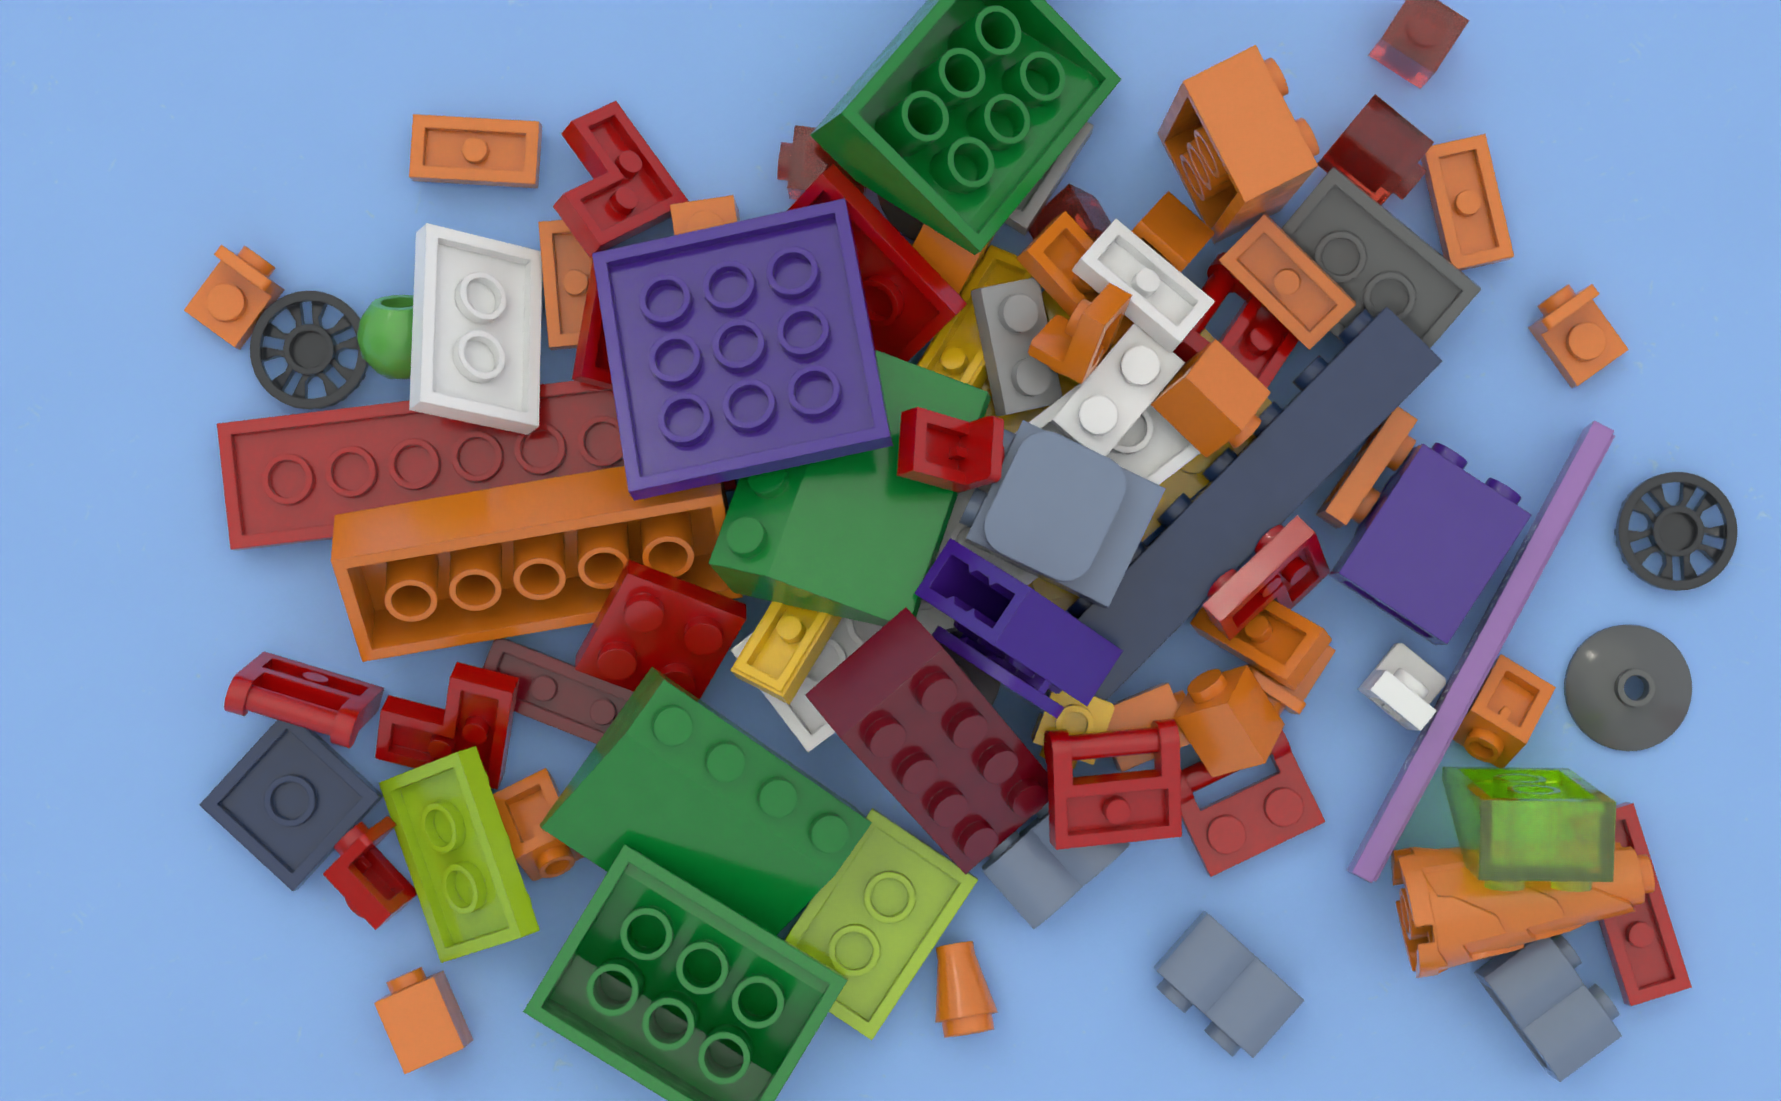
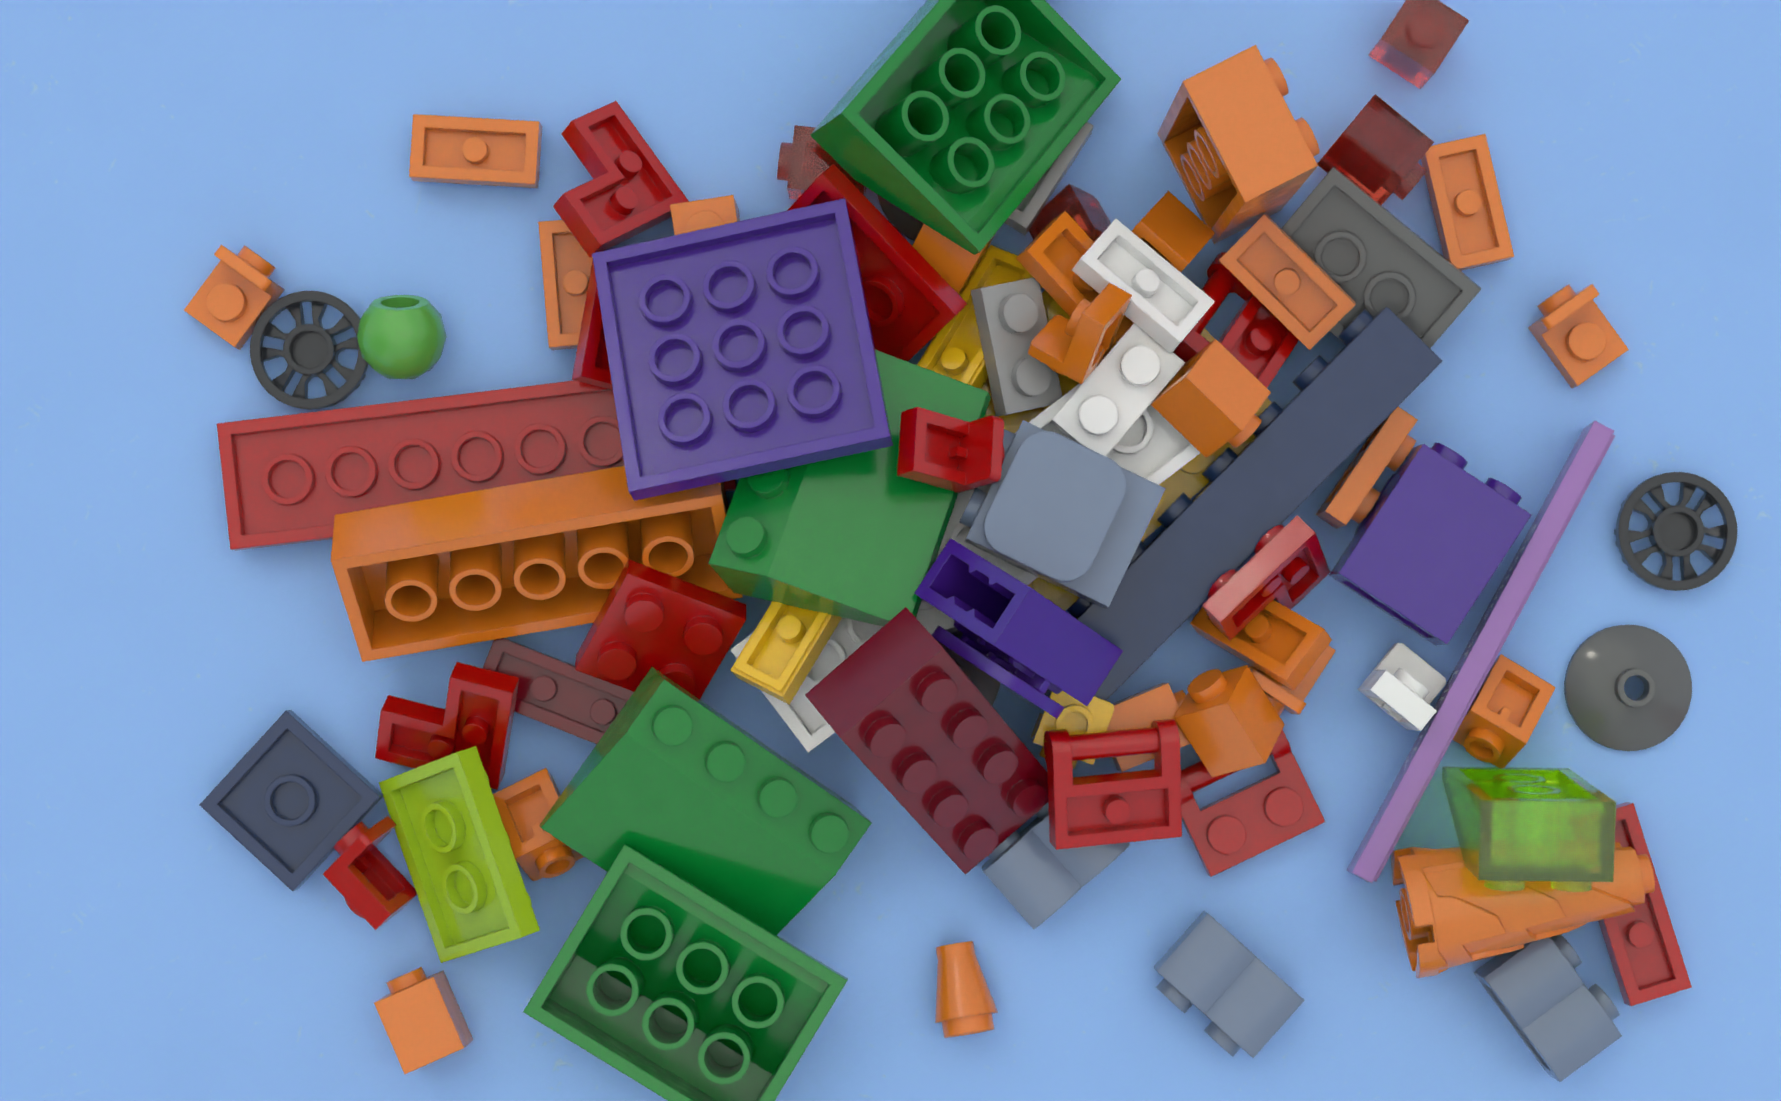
(304, 697): red plate -> none
(476, 330): white plate -> none
(880, 919): lime plate -> none

